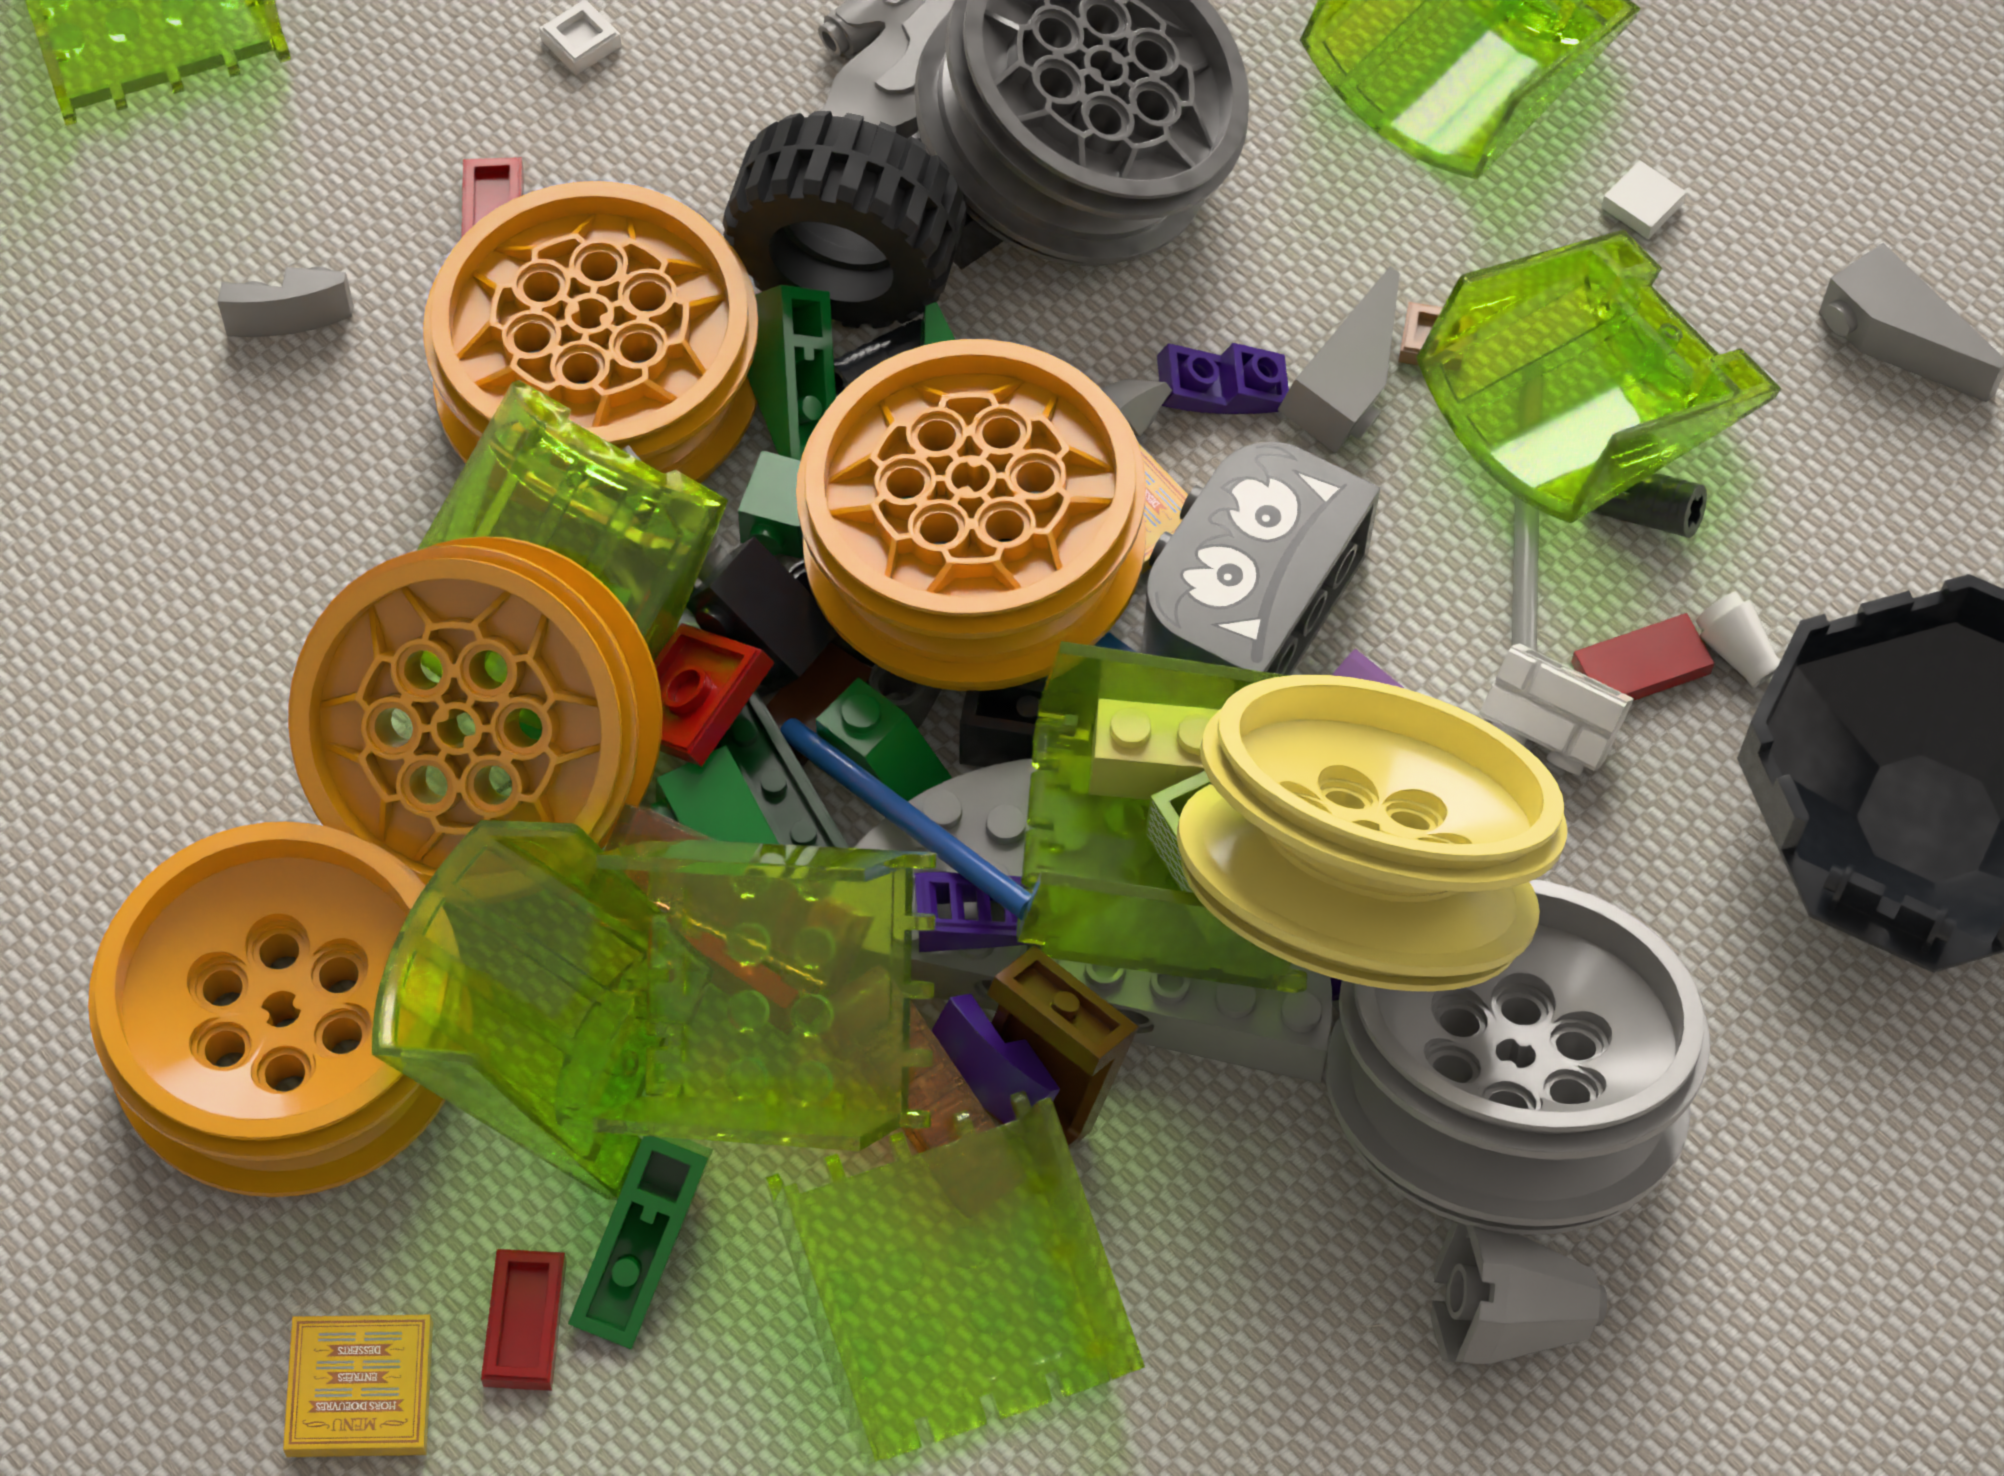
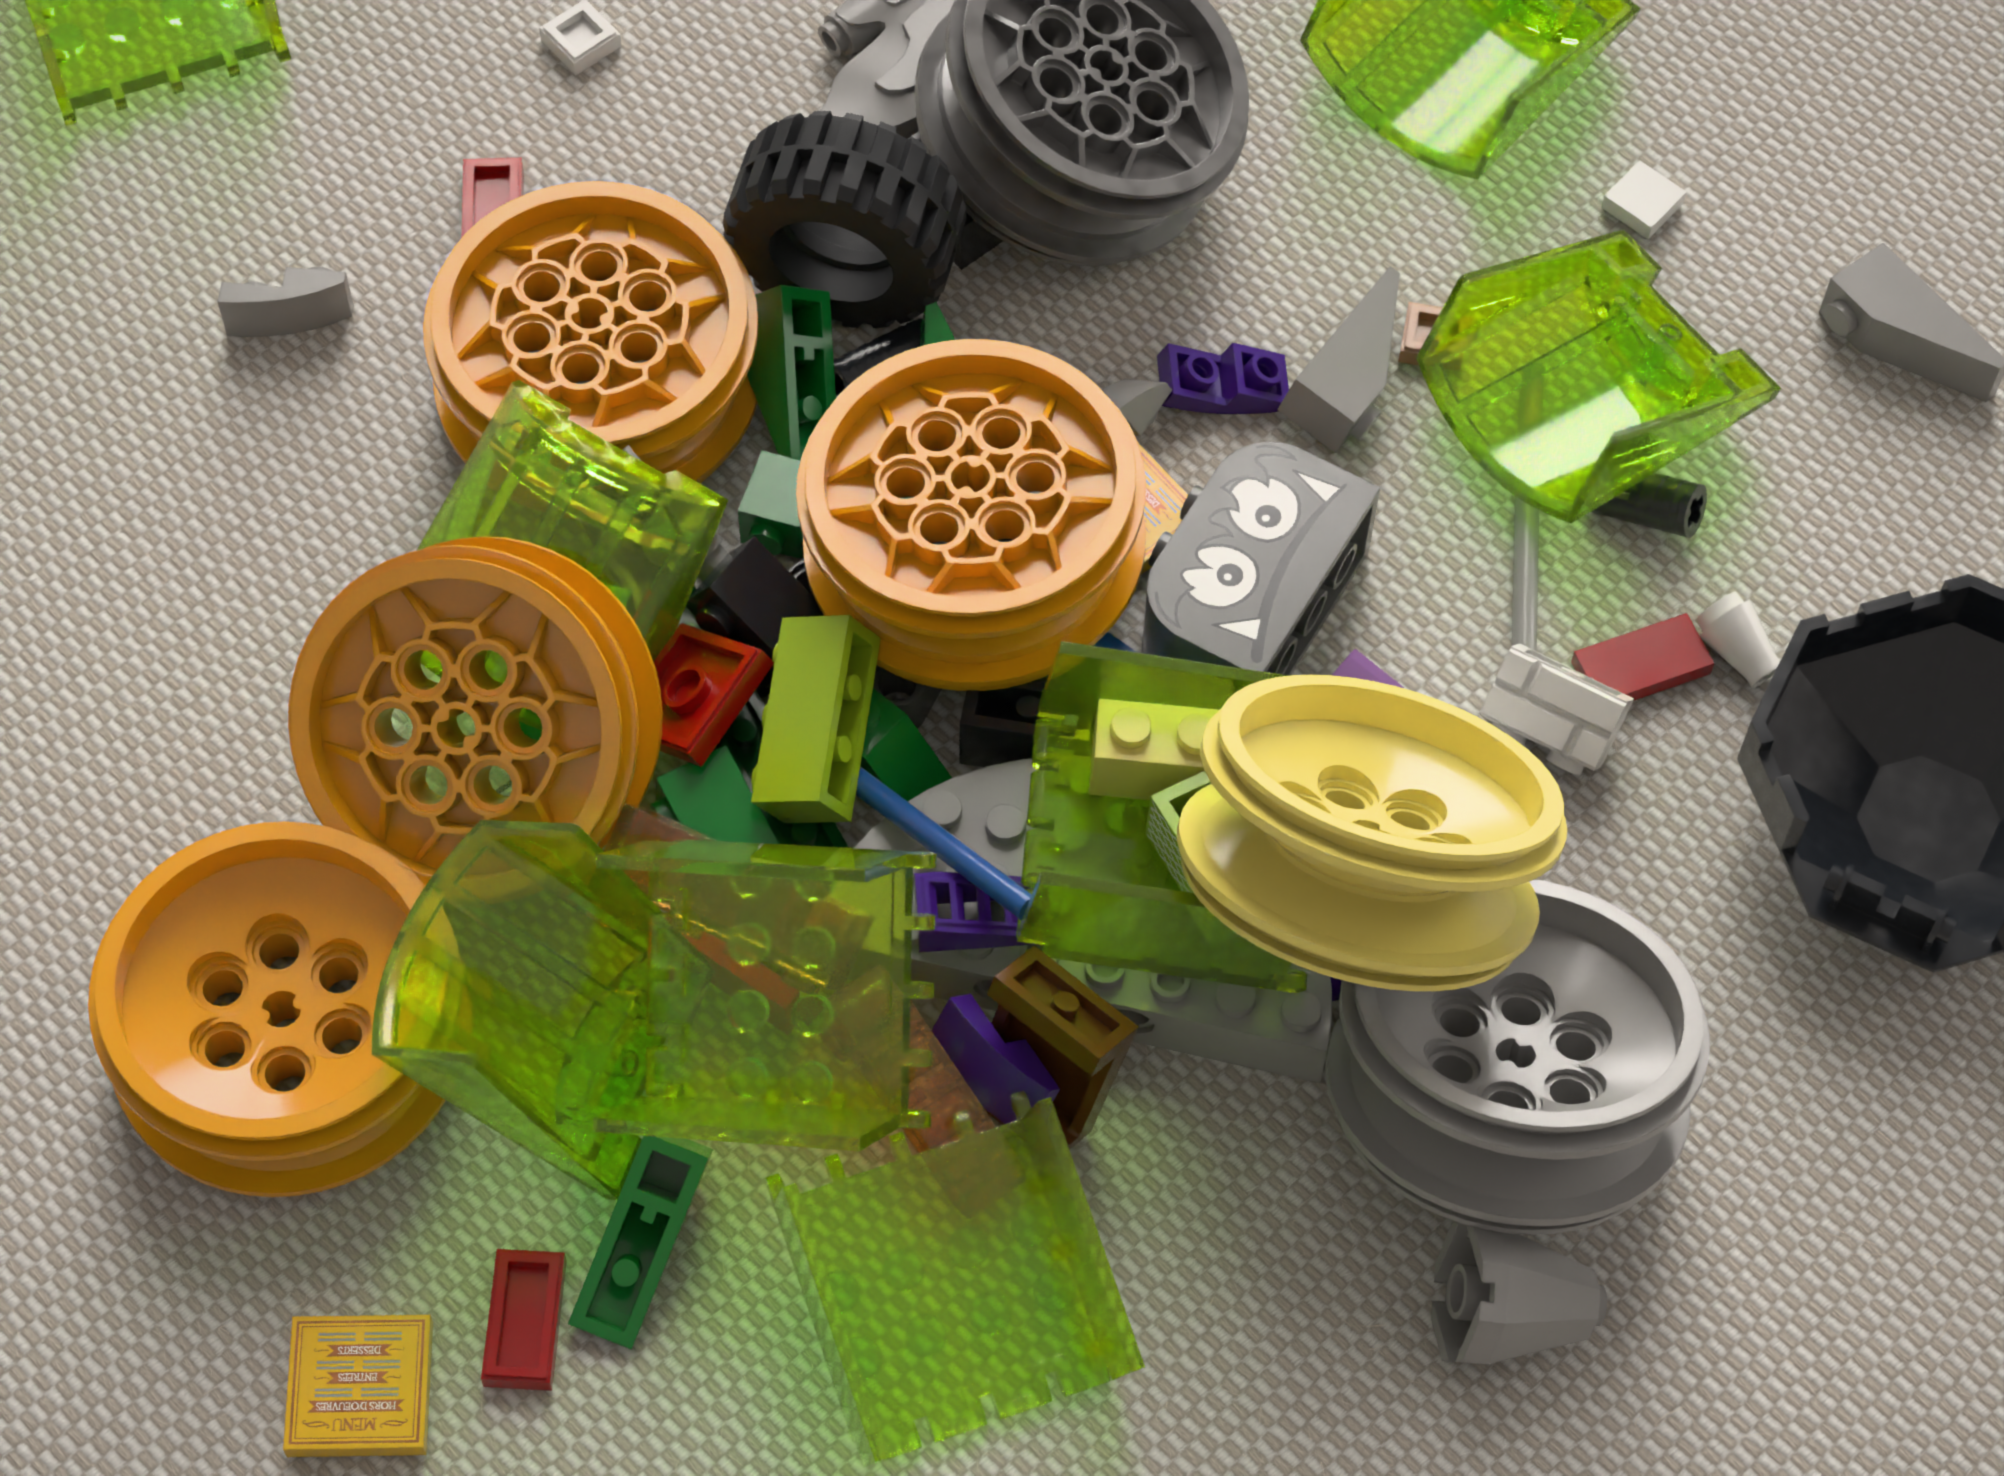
(815, 719): none -> lime brick

